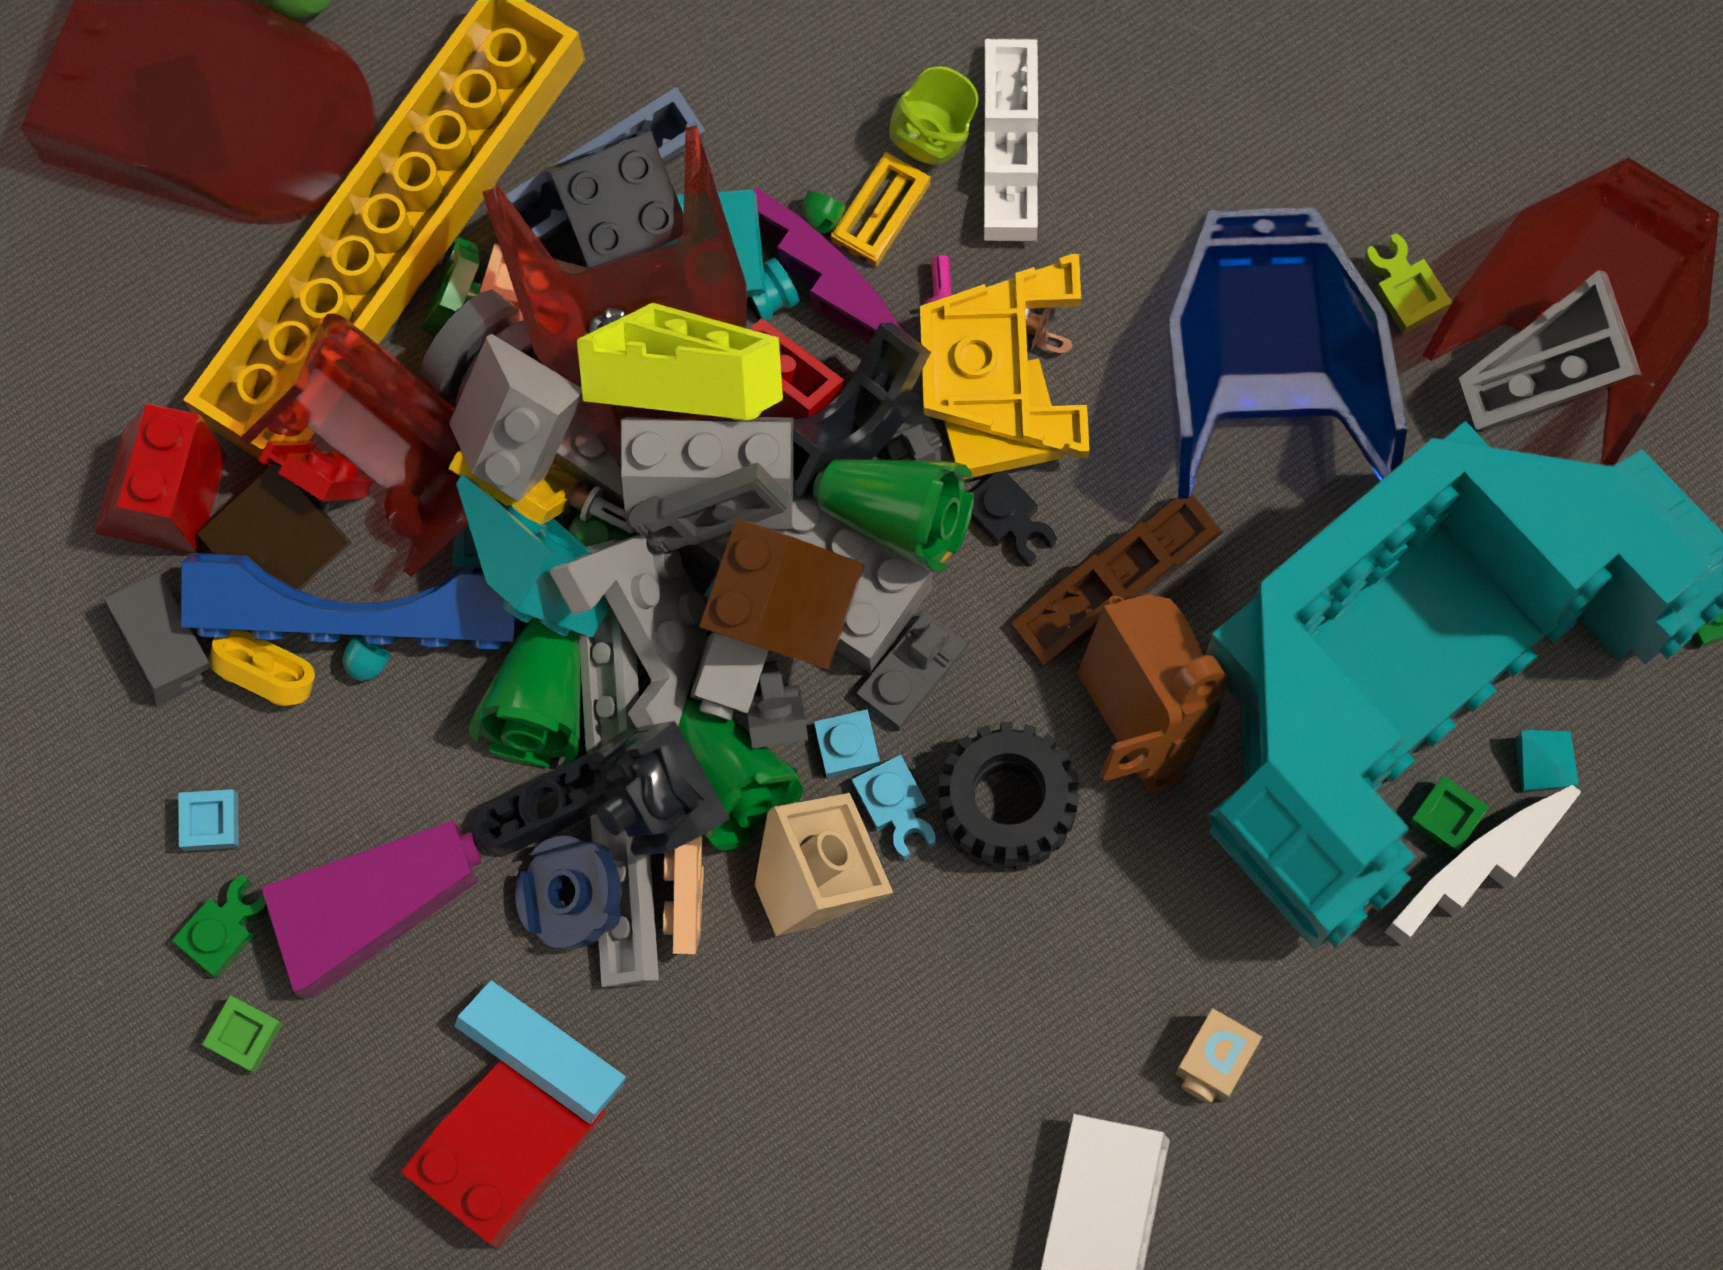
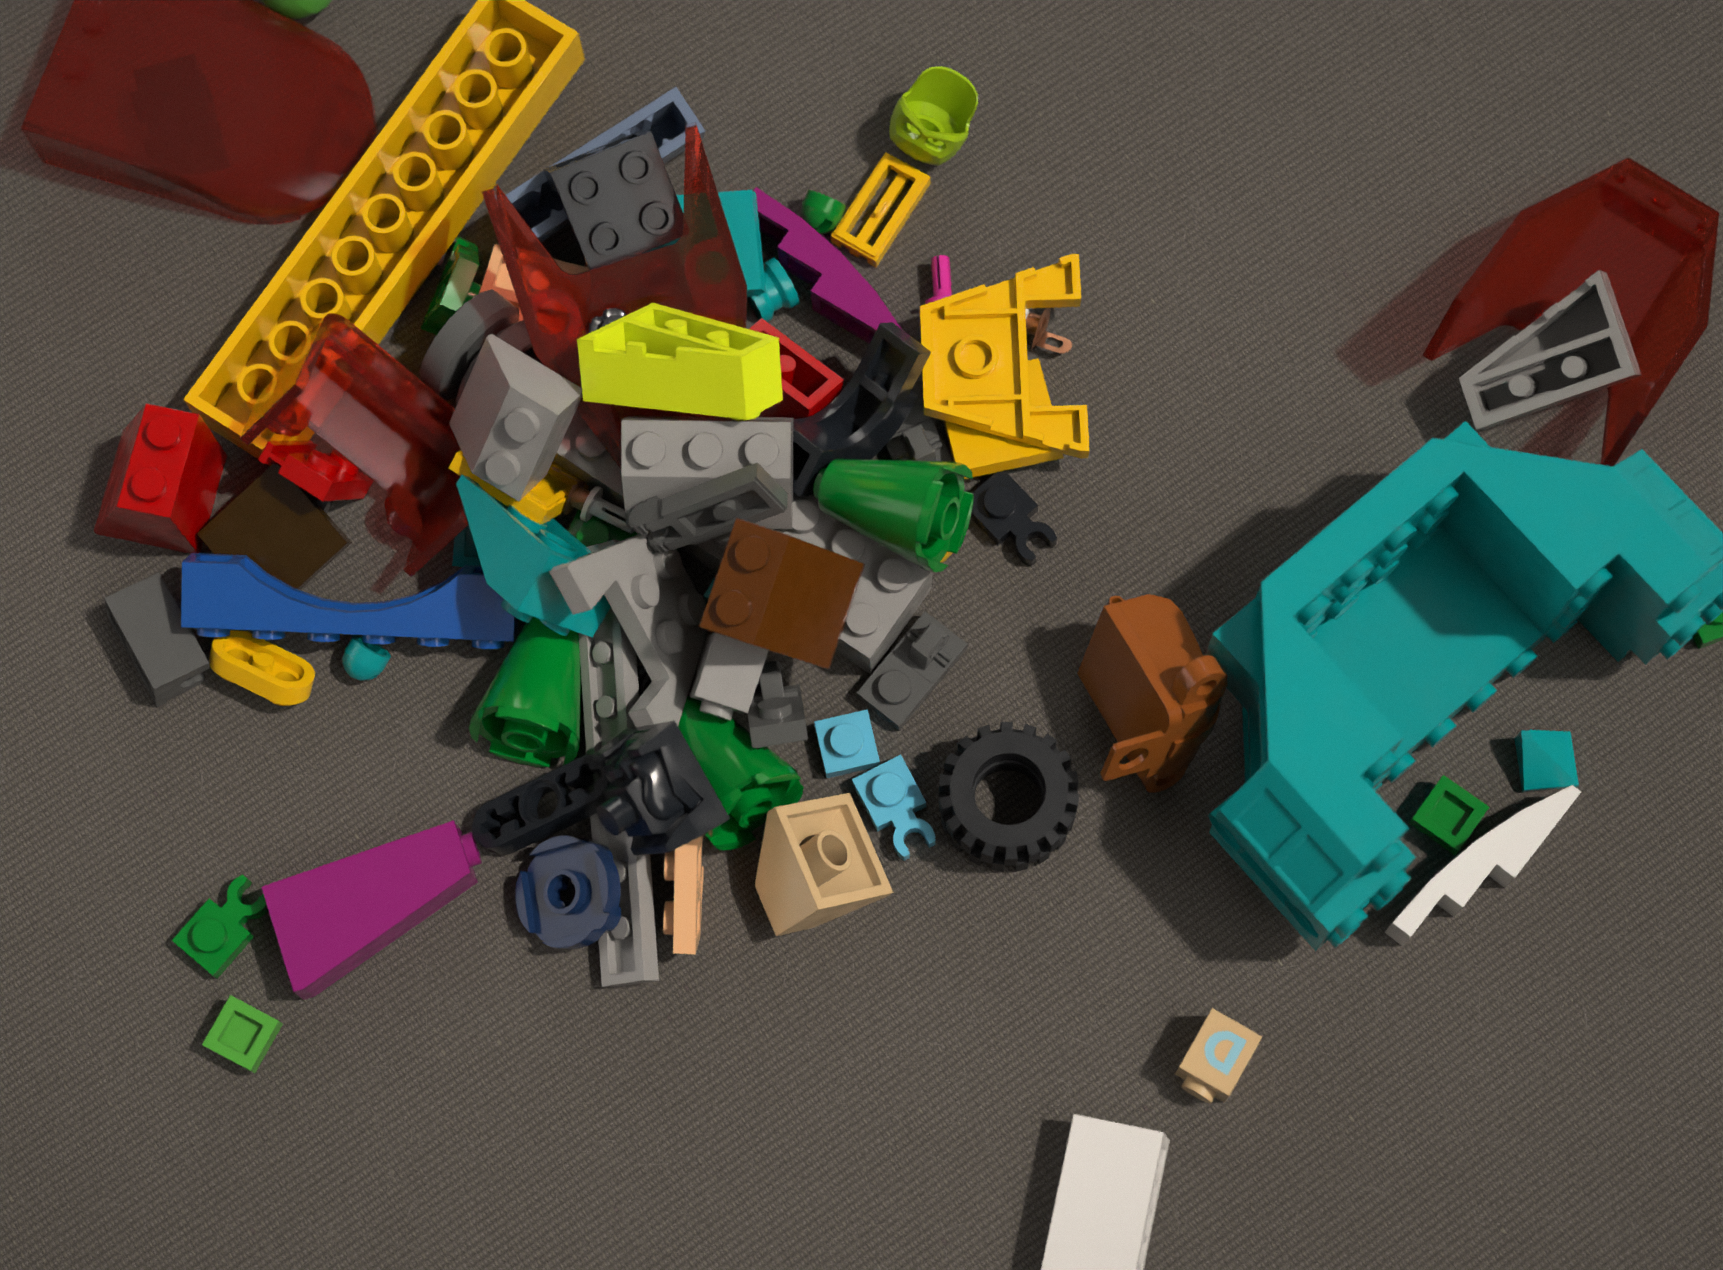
(208, 820): medium azure plate -> none
(497, 1152): red slope -> none
(540, 1051): medium azure tile -> none
(1011, 140): white slope -> none
(1125, 570): reddish brown slope -> none
(1279, 329): clear blue windscreen -> none
(1409, 291): lime plate -> none

